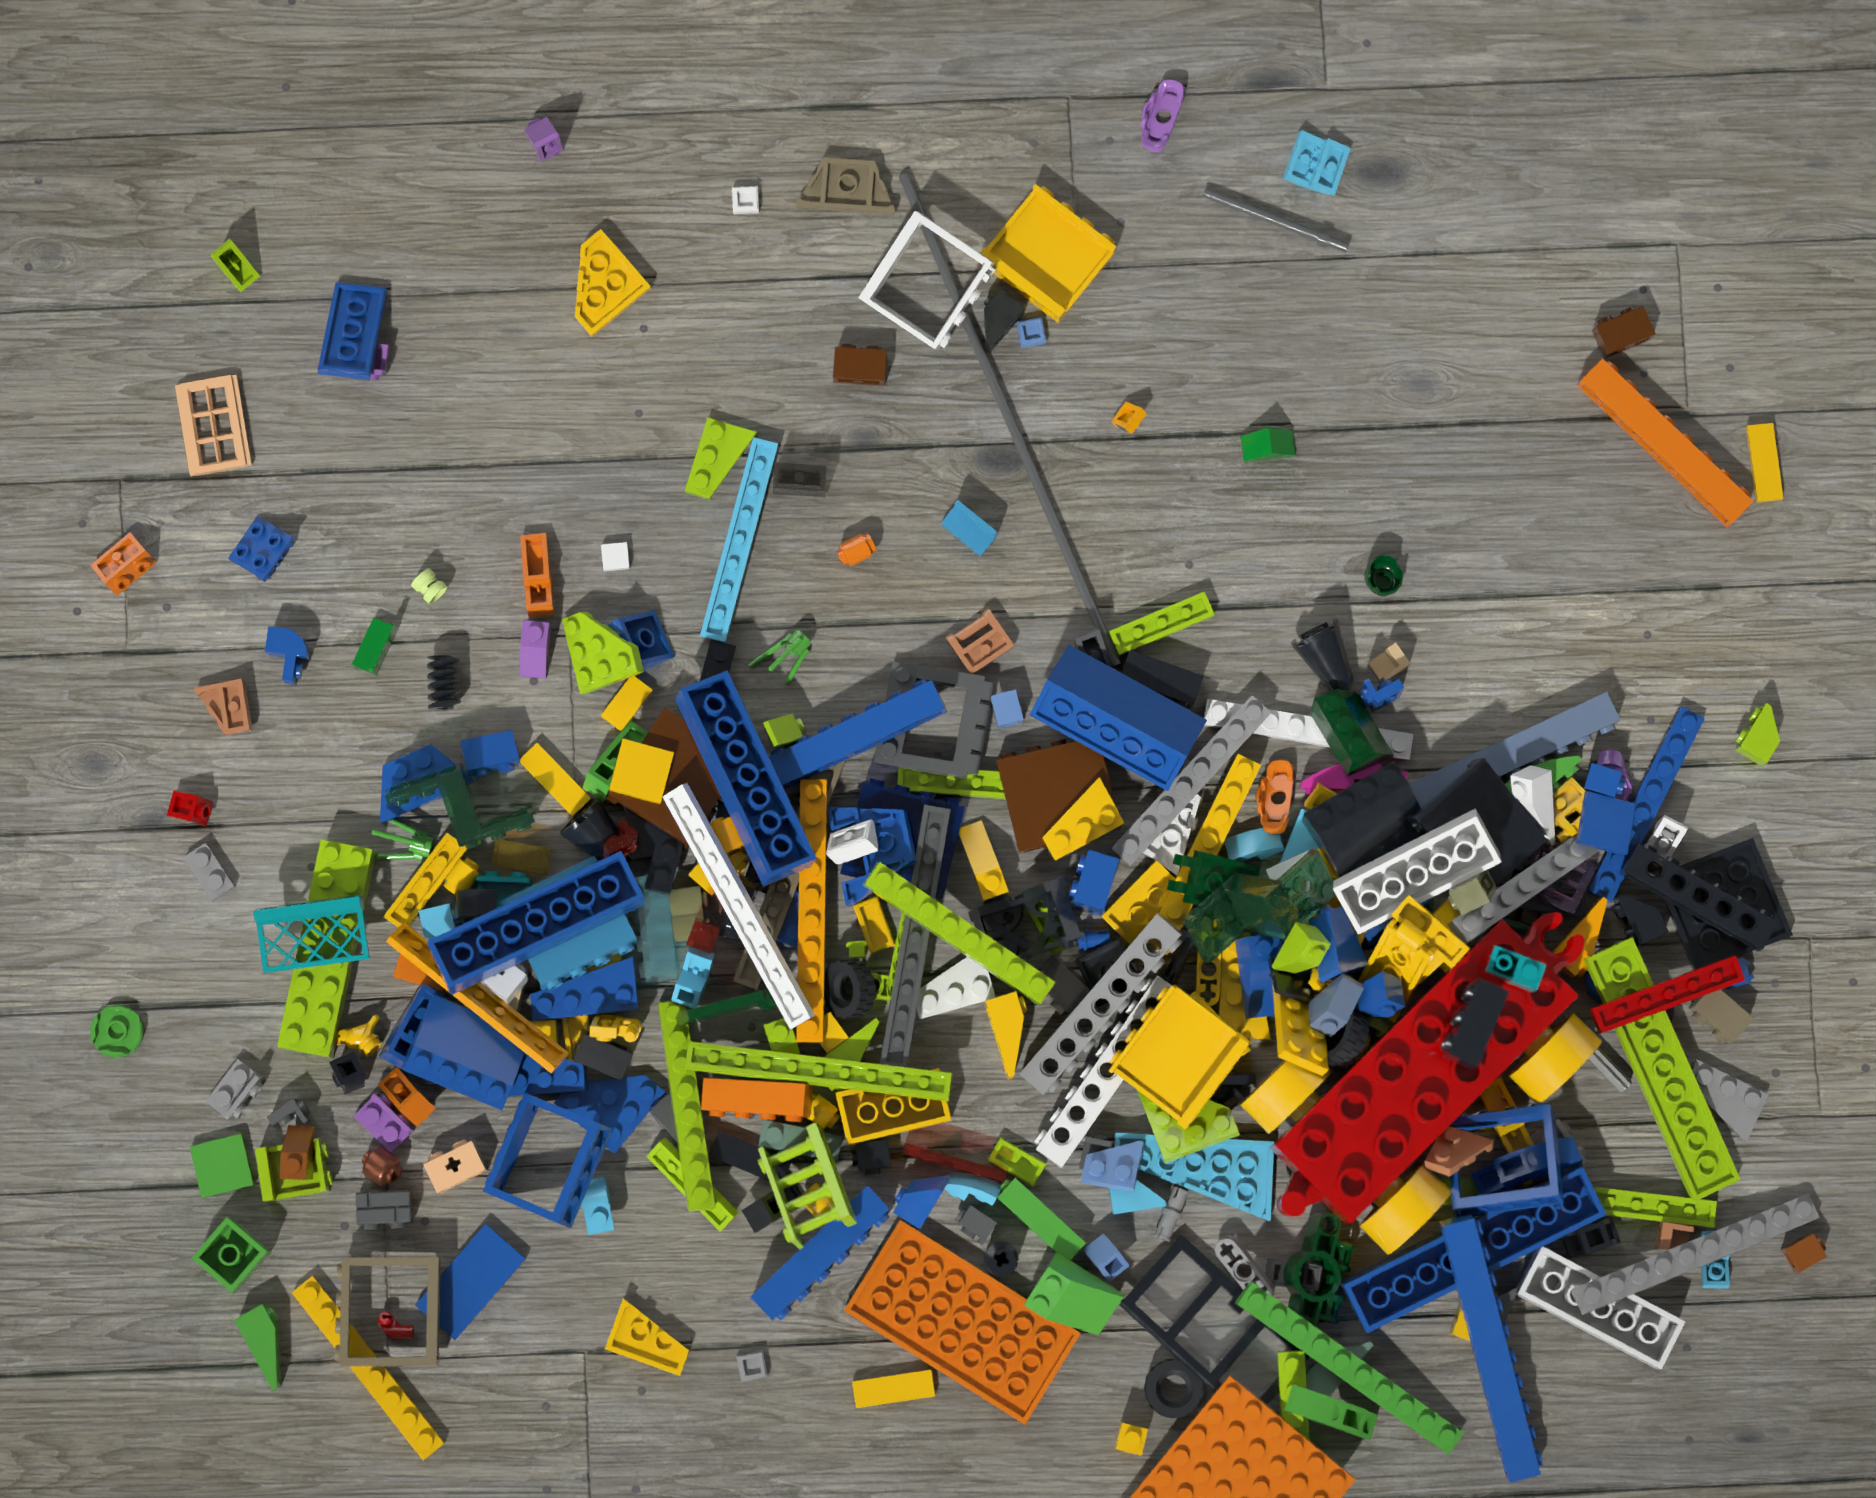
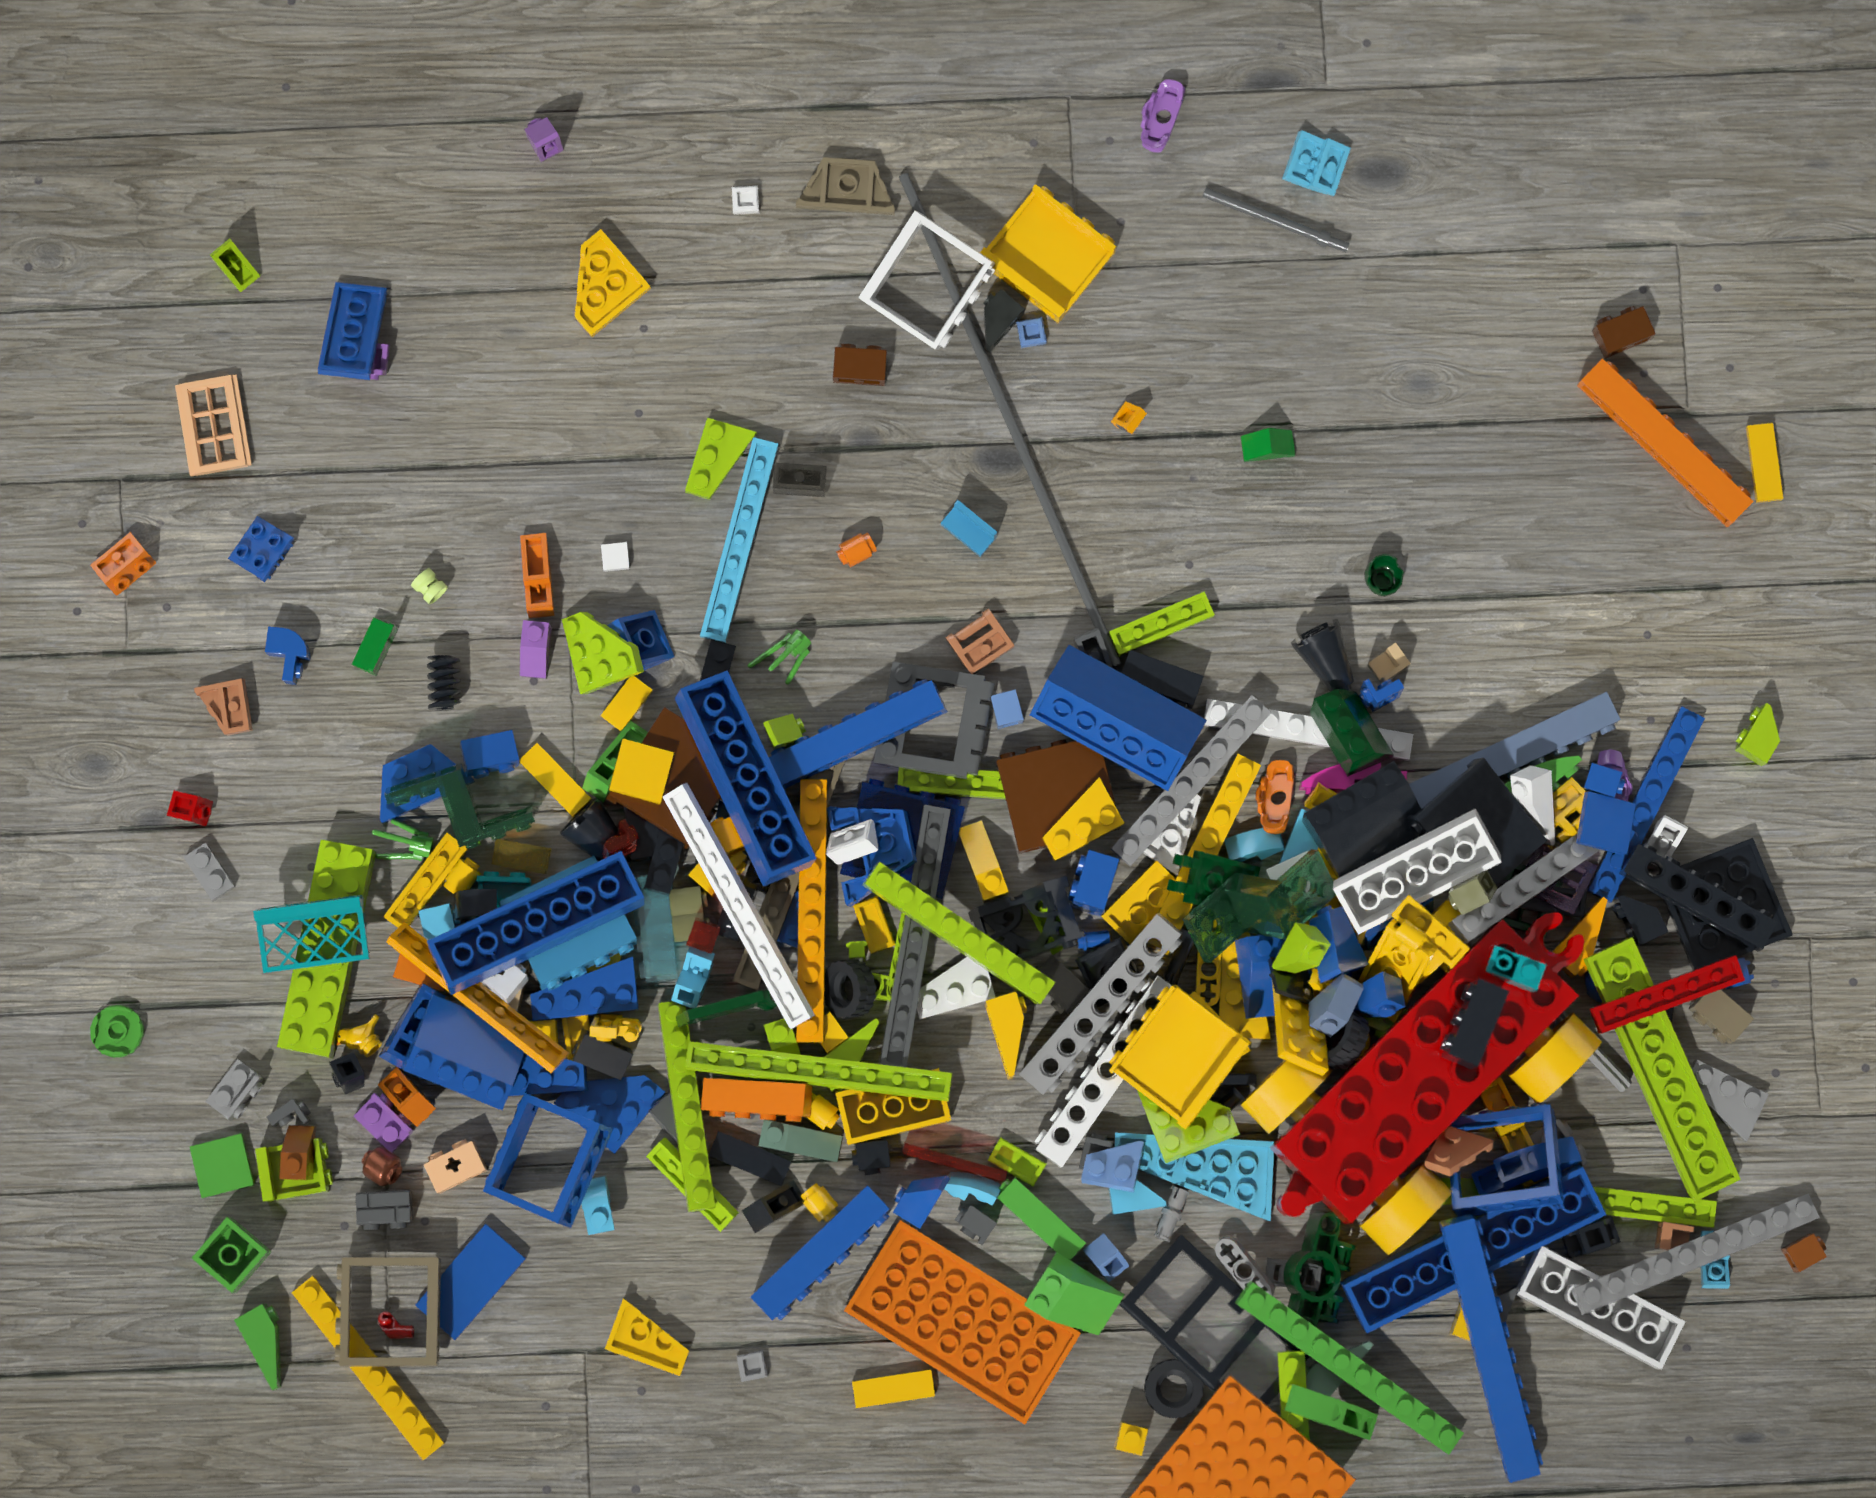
(832, 1187): lime fence -> none
(1004, 1269): black piece -> none

